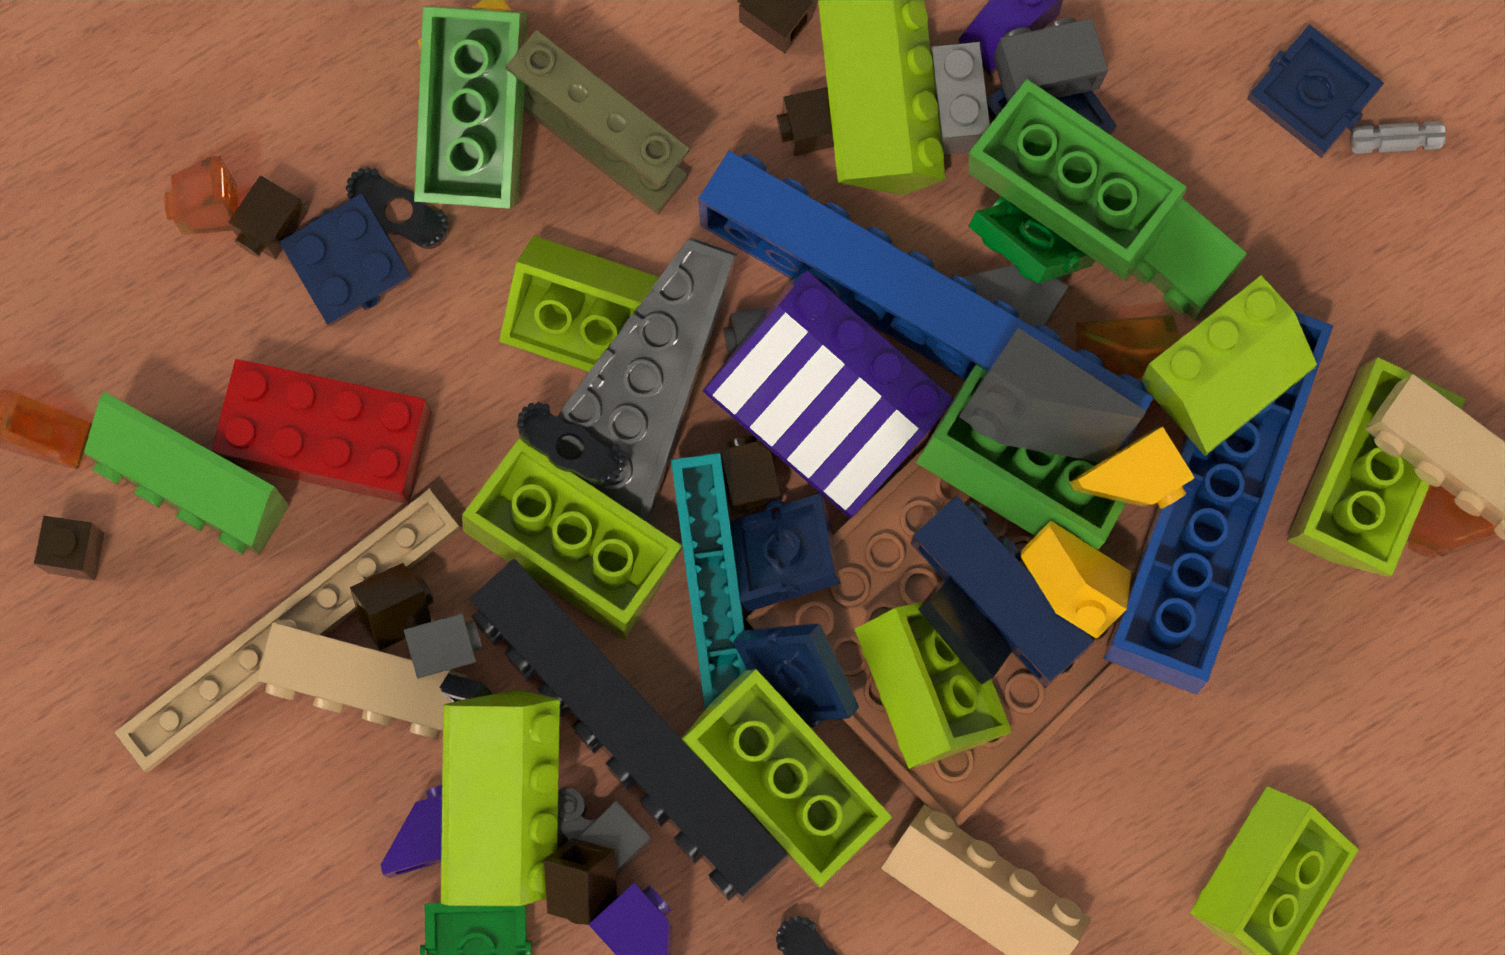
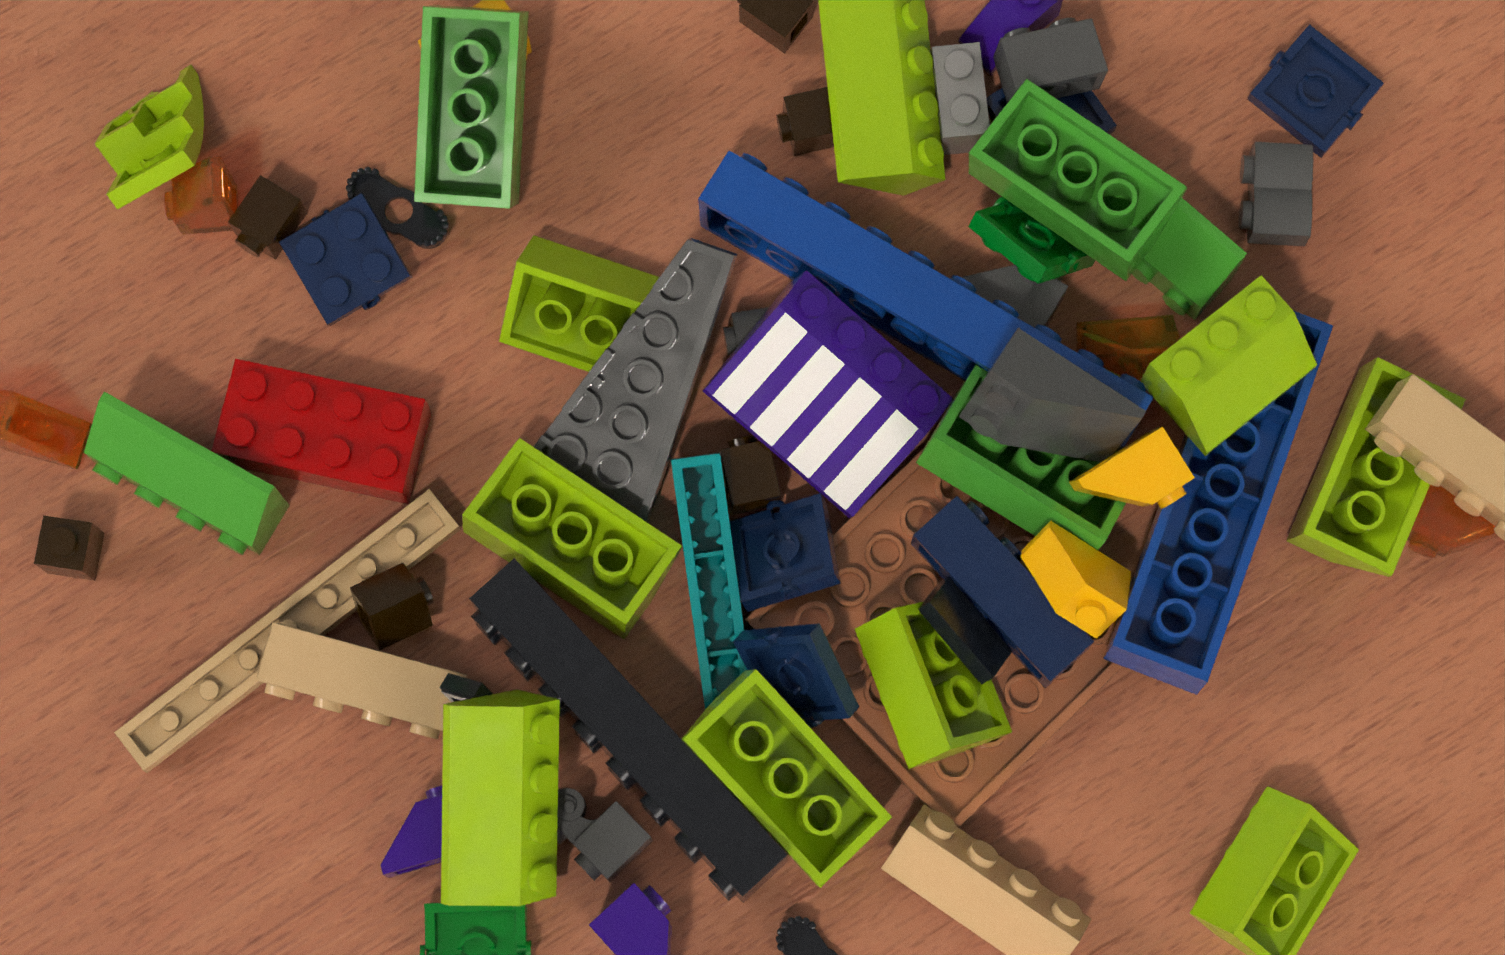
(154, 139): none -> lime slope
(442, 645): dark grey brick -> none
(543, 430): black piece -> none
(580, 881): dark brown brick -> none
(599, 123): olive fence -> none
(1278, 193): none -> dark grey brick
(1397, 137): light grey axle -> none

